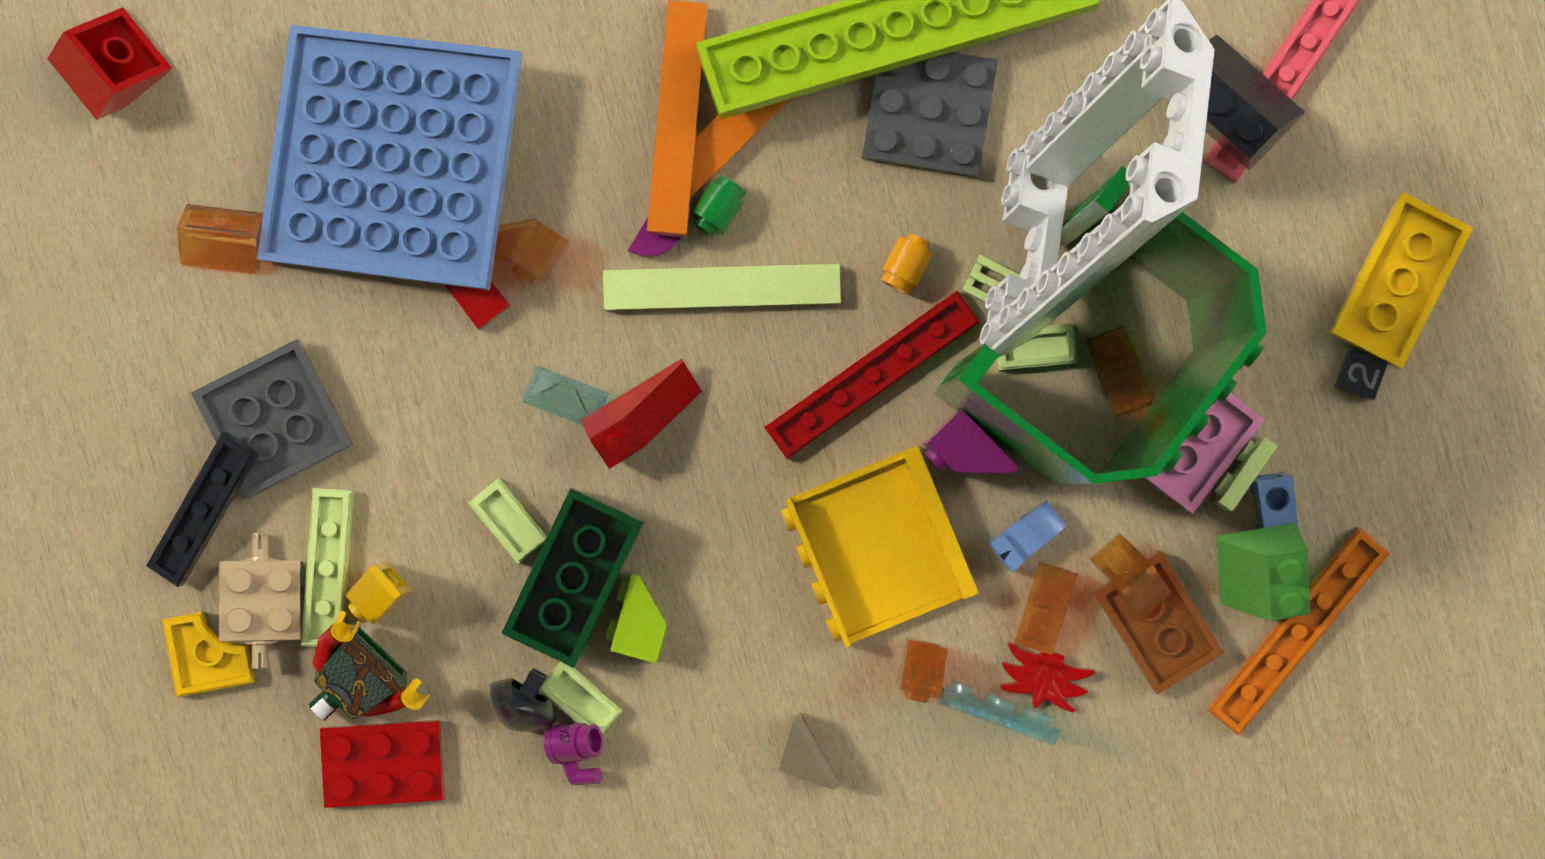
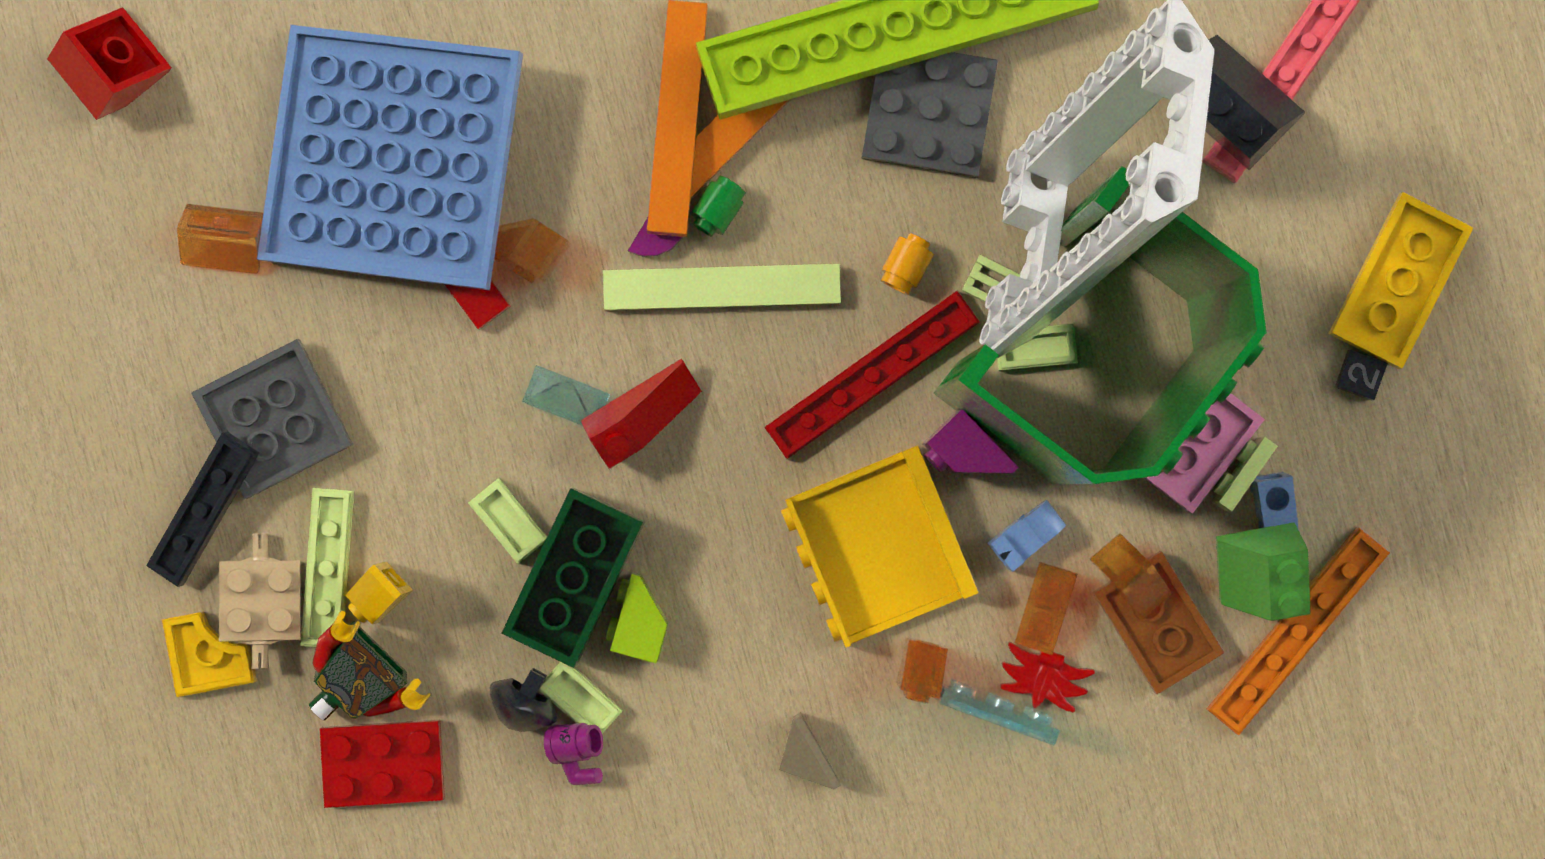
(1119, 372): clear orange slope -> none

